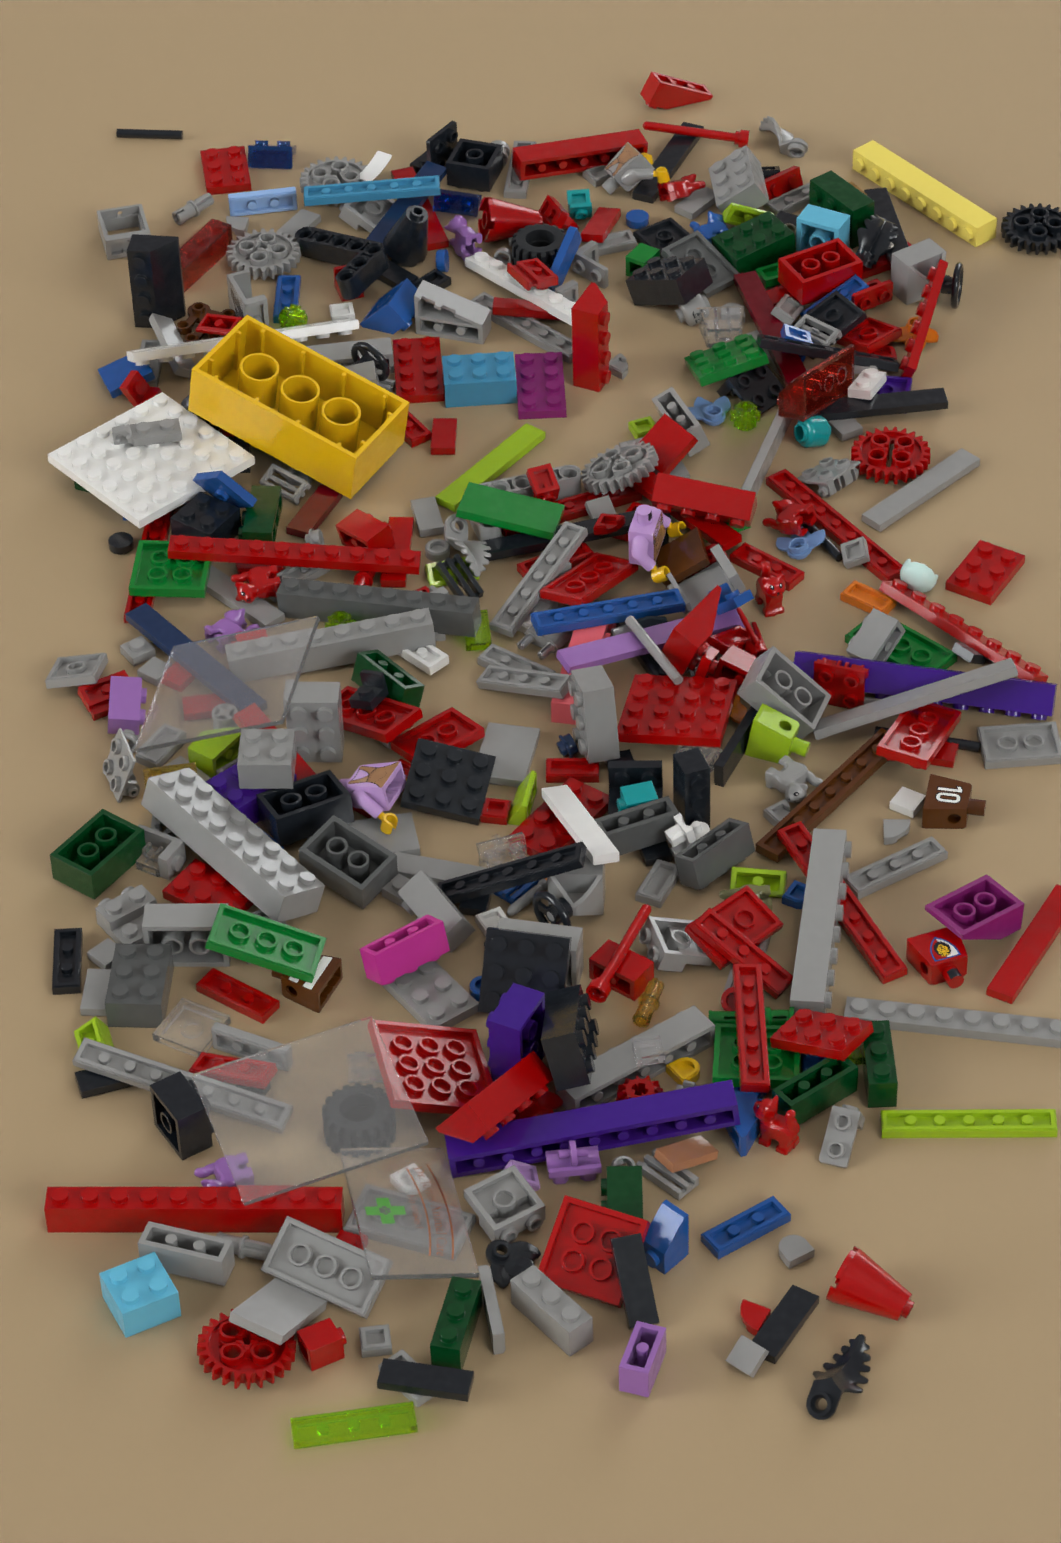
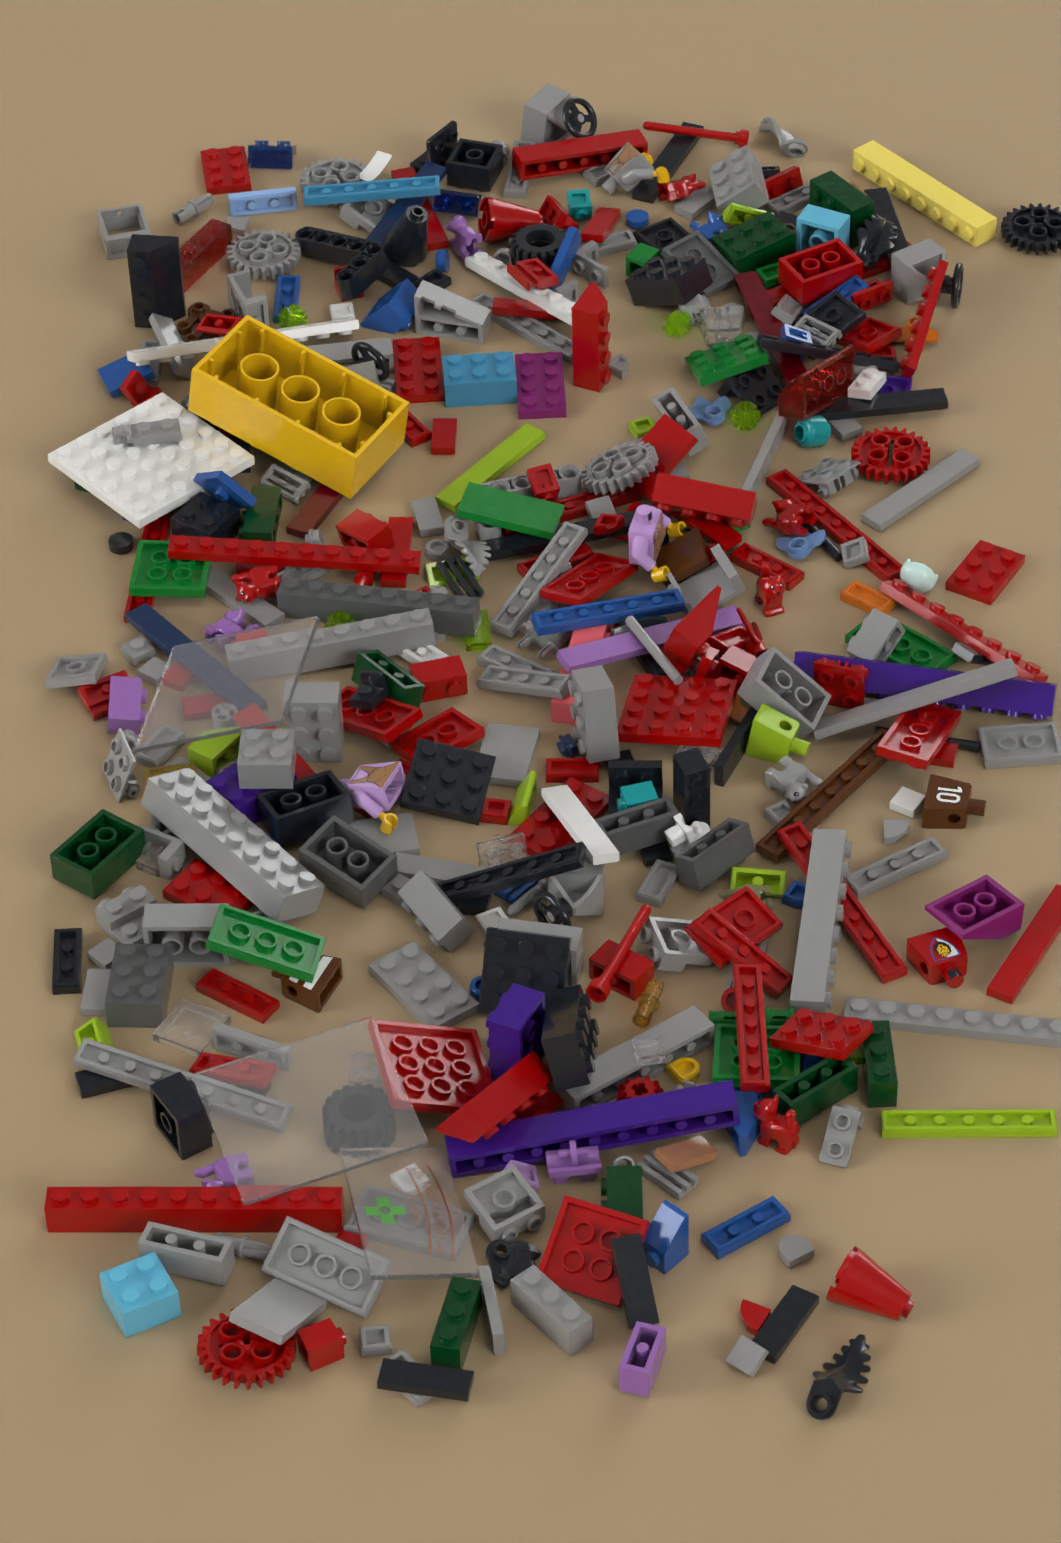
(152, 134): black bar -> none
(299, 220): light grey tile -> none
(353, 1425): clear neon green tile -> none
(405, 950): dark pink brick -> none
(441, 678): none -> red brick
(554, 116): none -> light grey piece
(672, 92): red slope -> none
(677, 323): none -> clear neon green gear
(732, 599): blue bracket -> none

